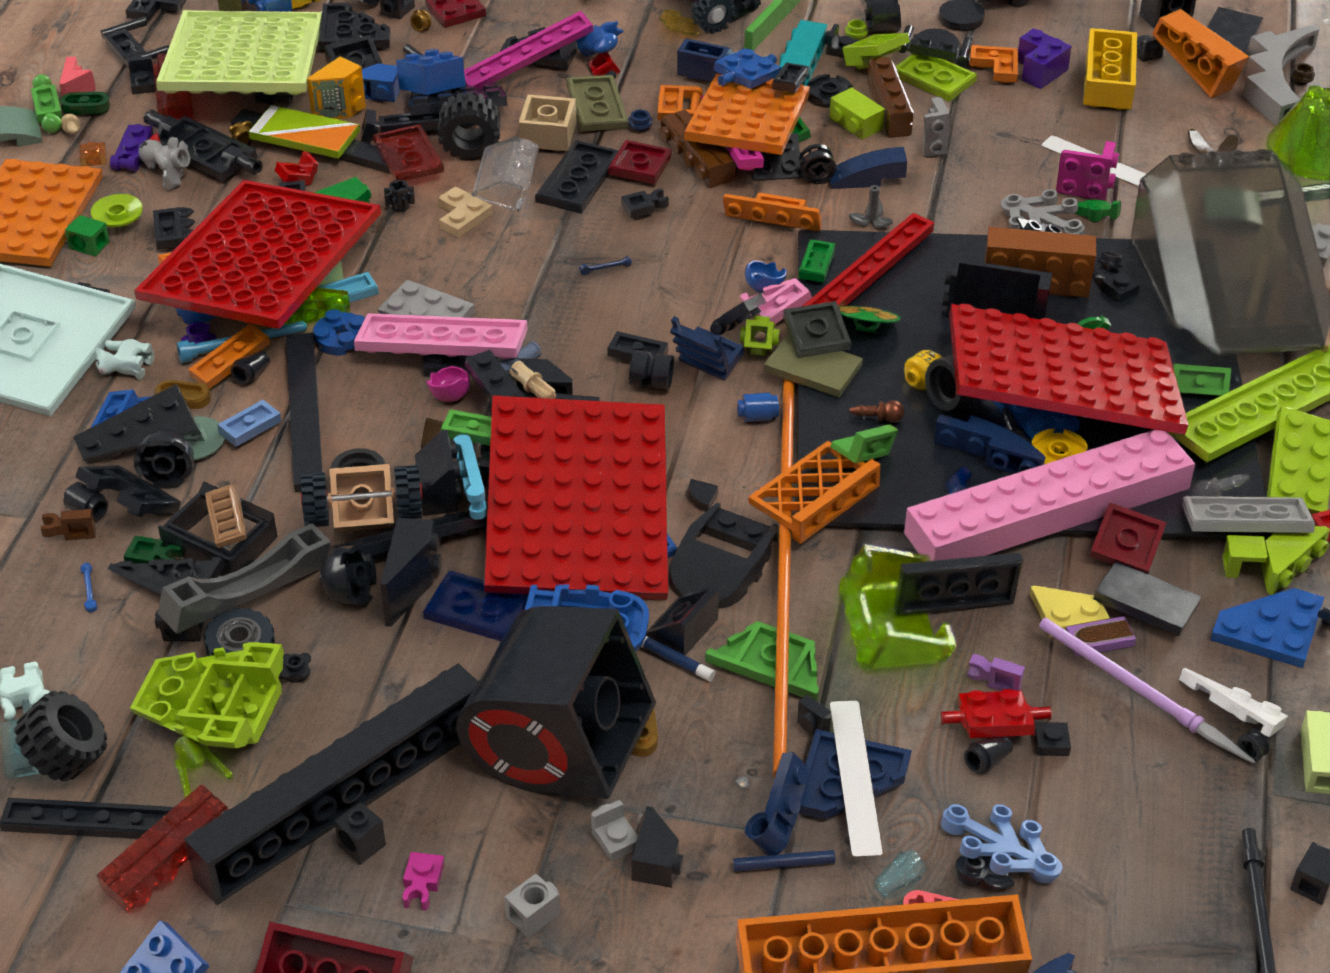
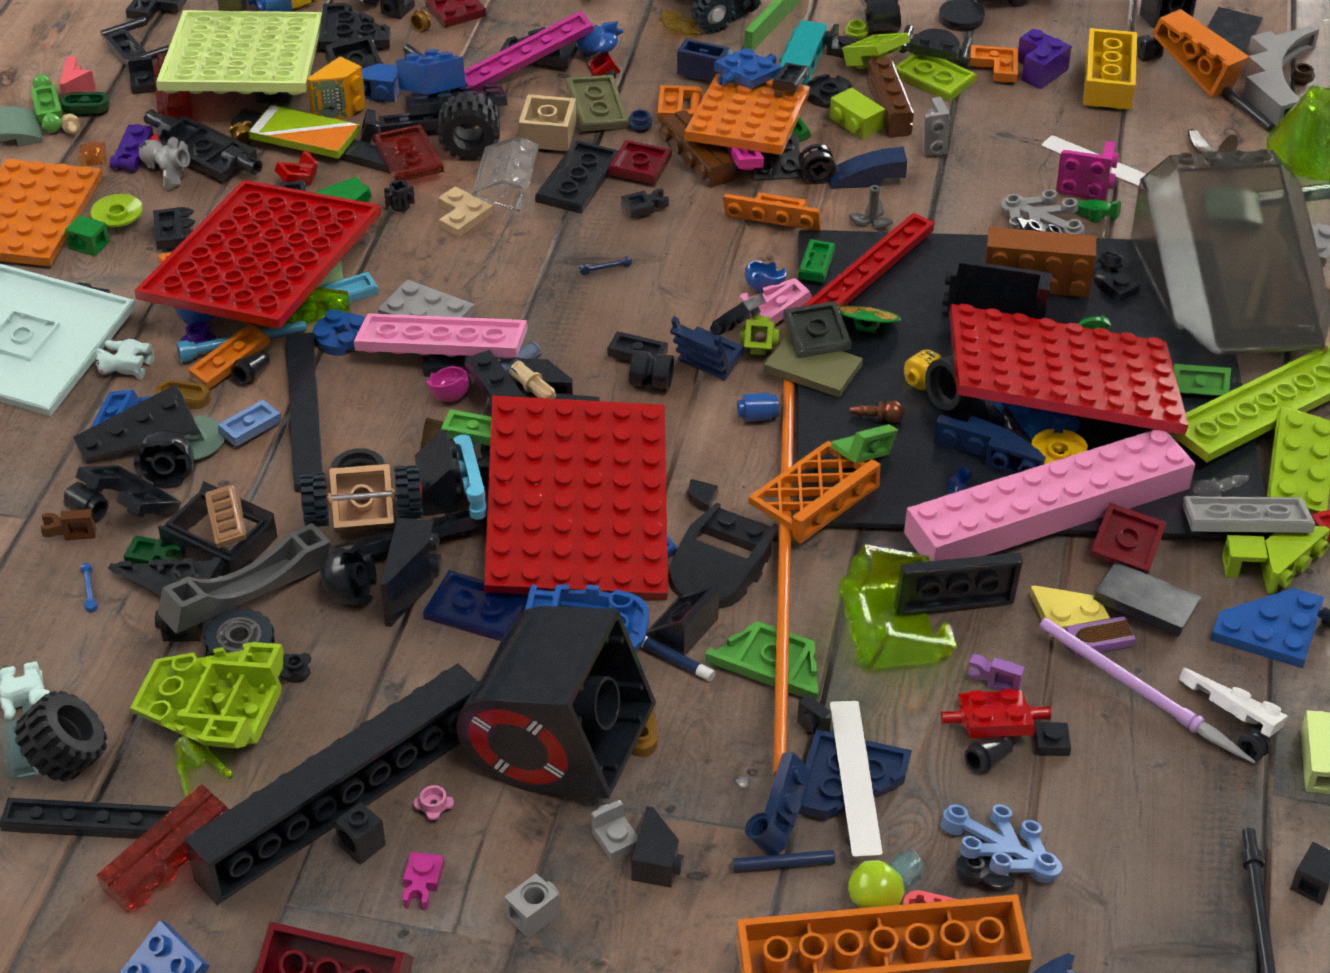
(436, 795): none -> bright pink plate
(875, 885): none -> lime hair
(1248, 108): none -> black bar

